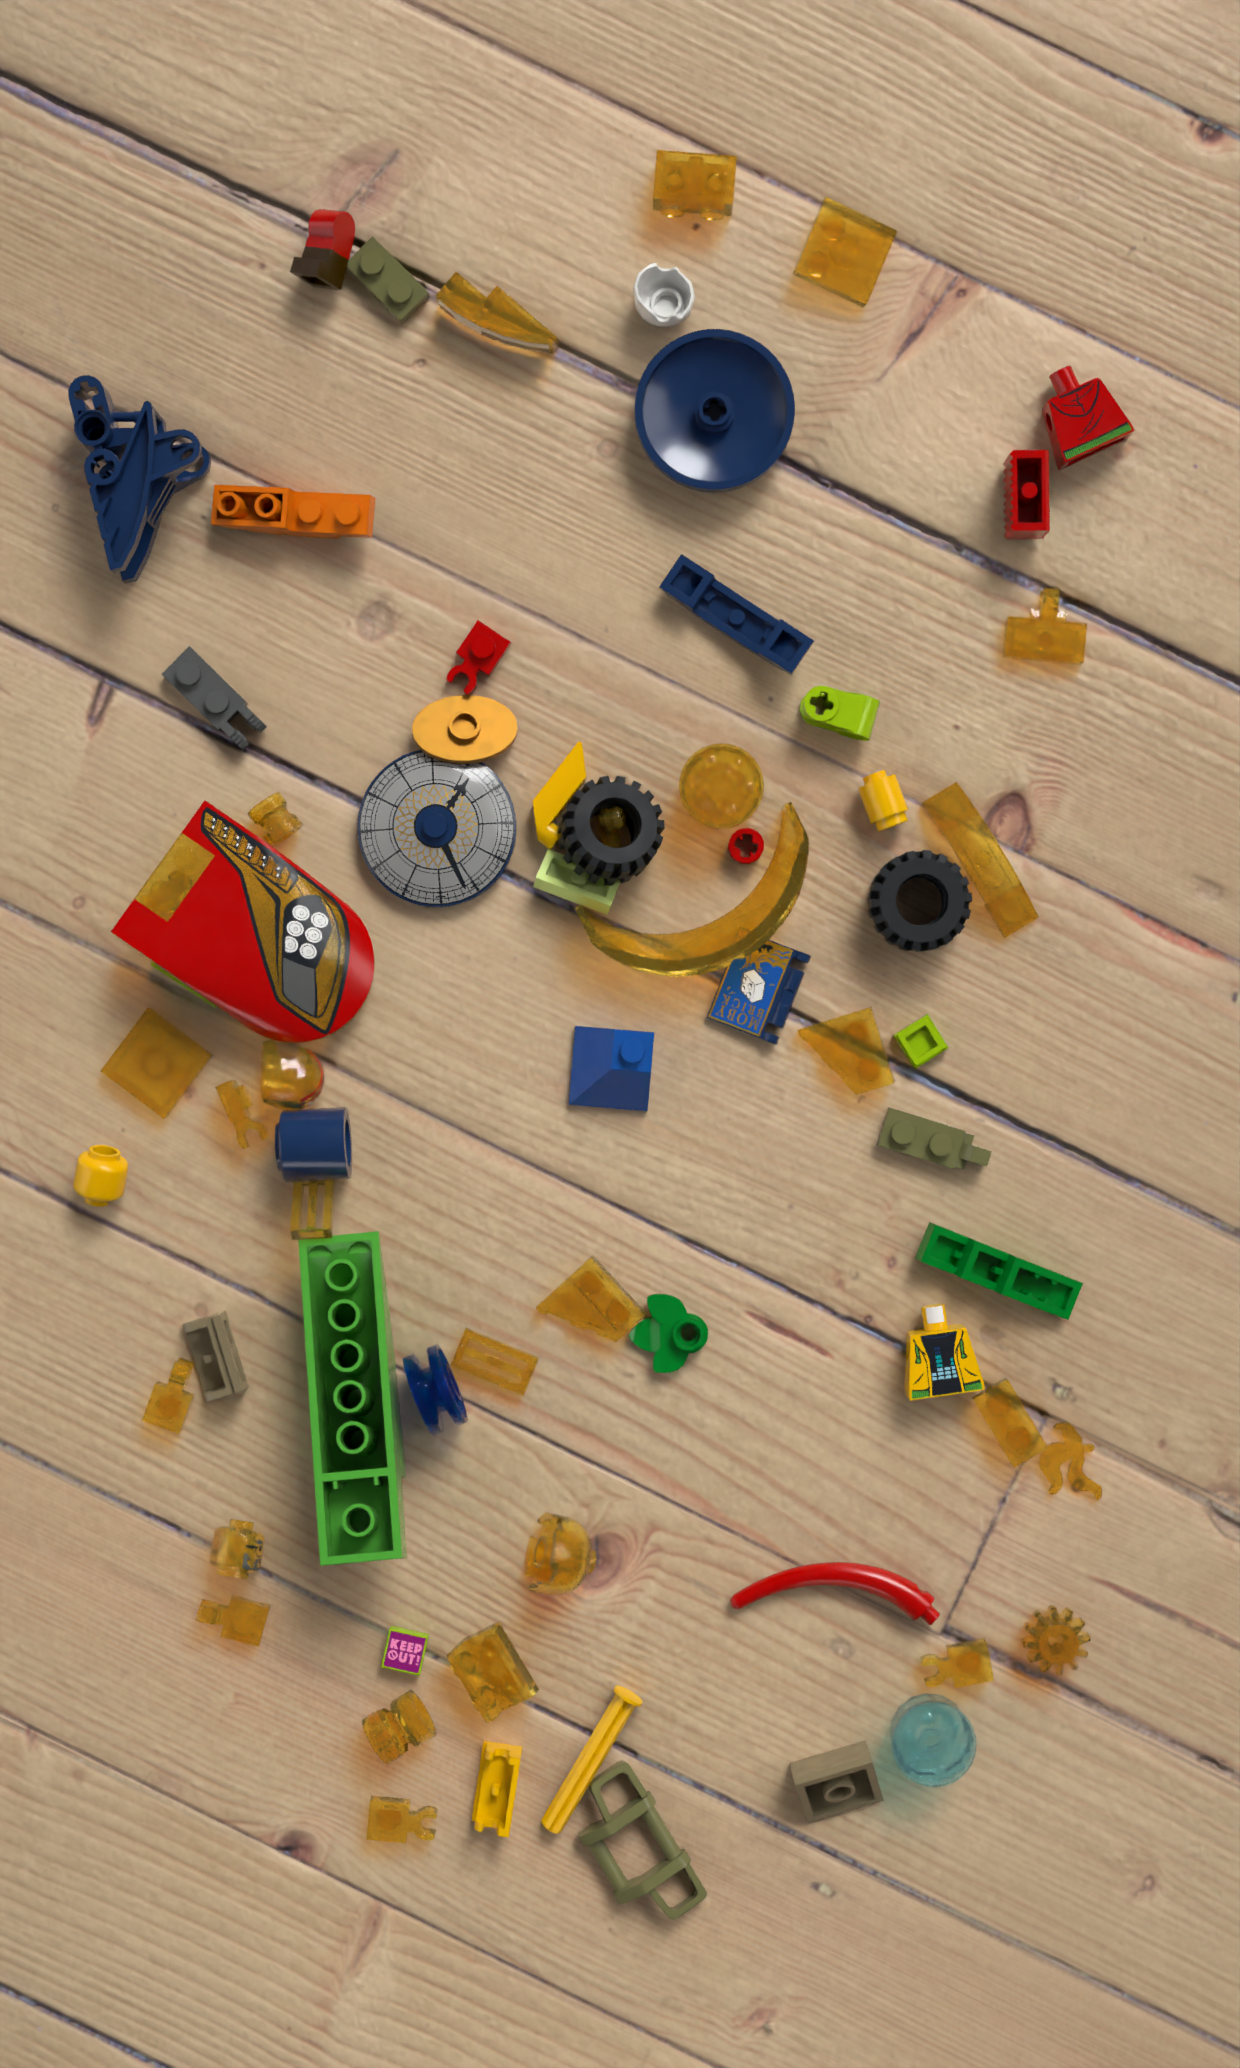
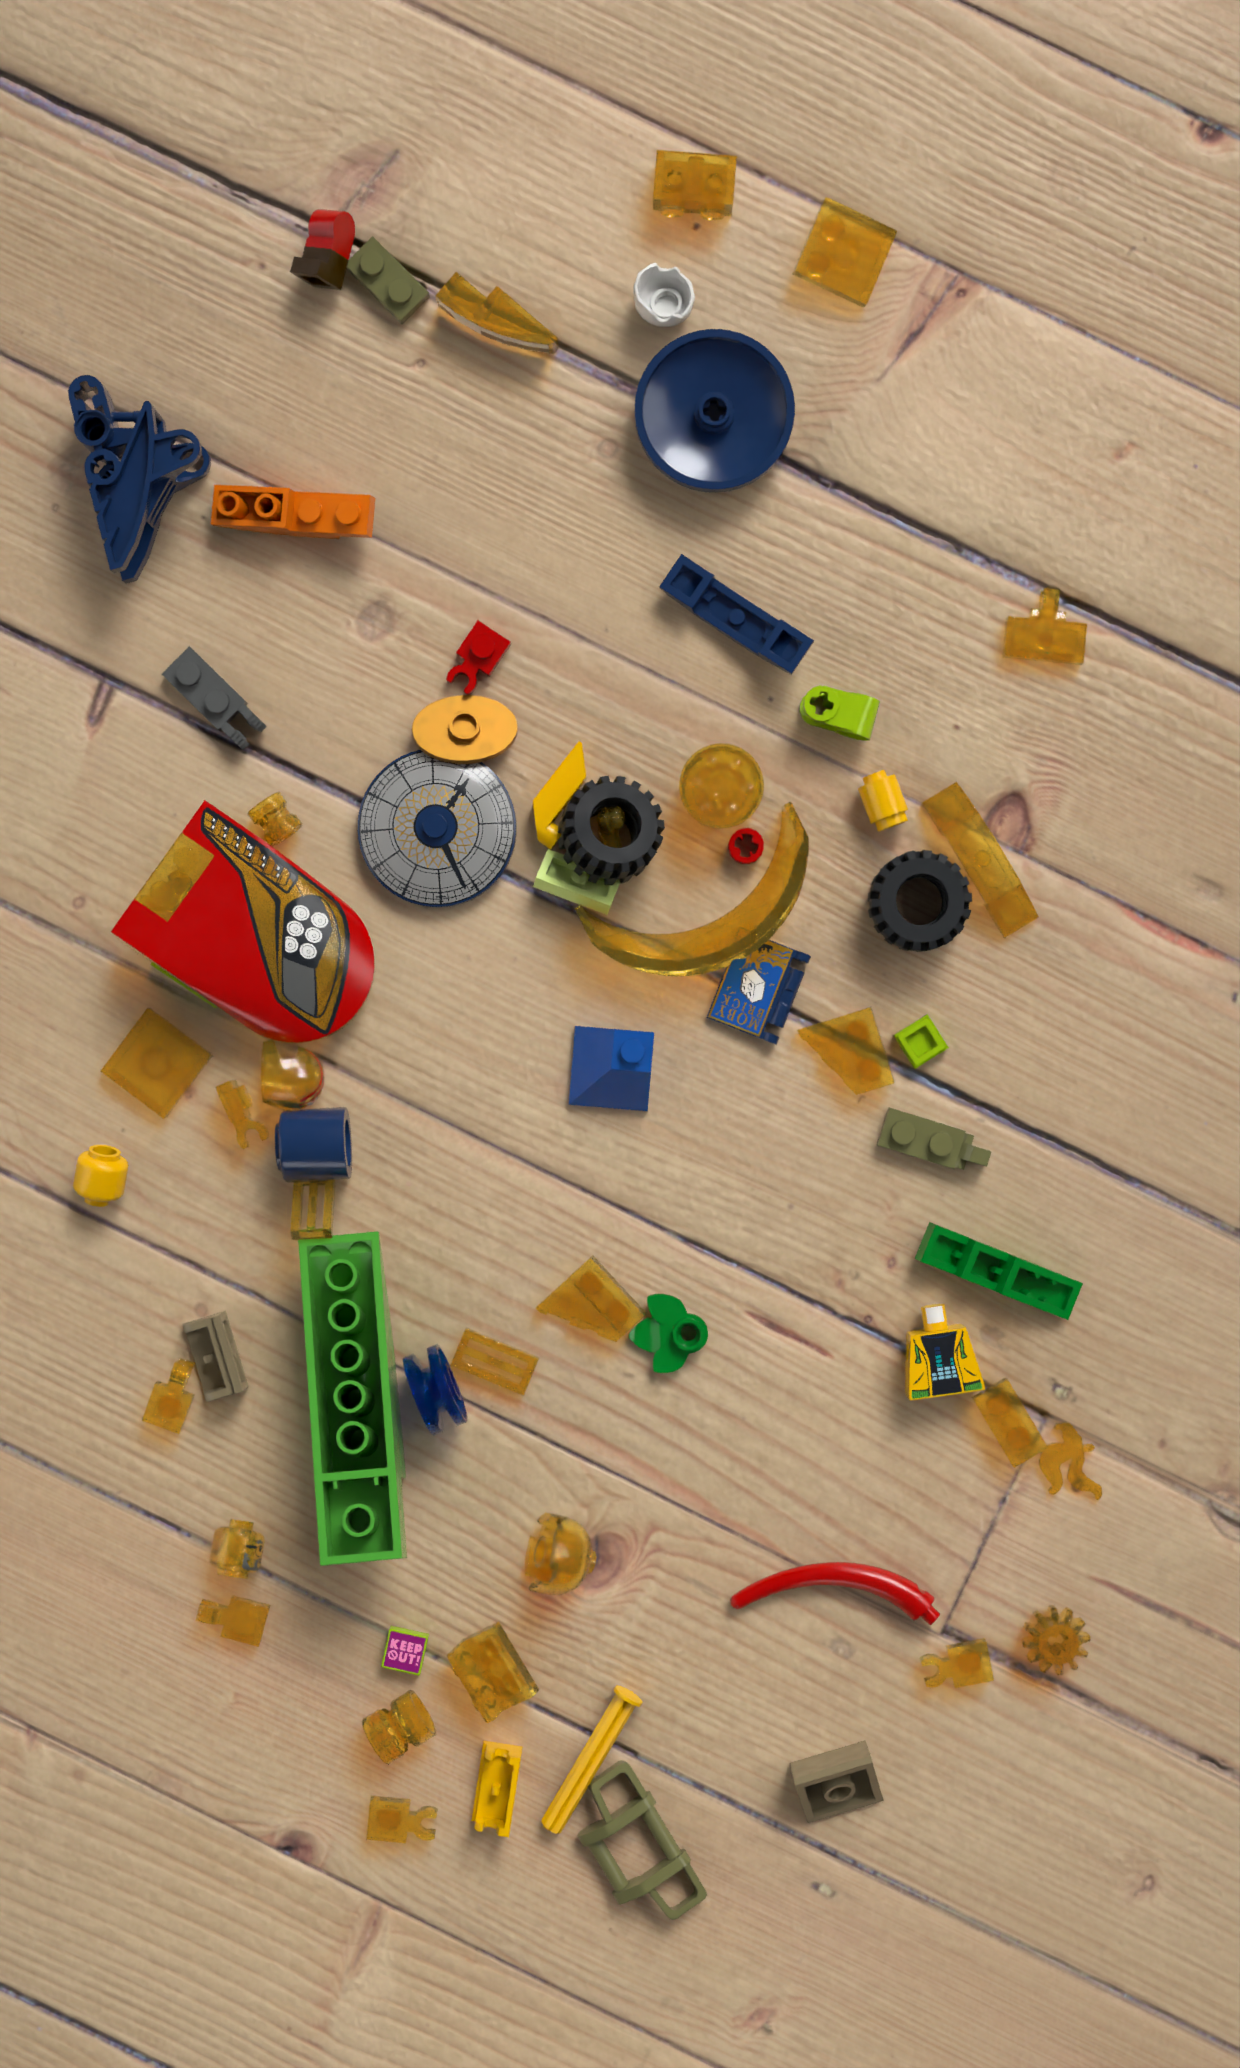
(932, 1740): clear light blue wheel -> none
(1026, 495): red brick -> none
(1082, 418): red torso -> none

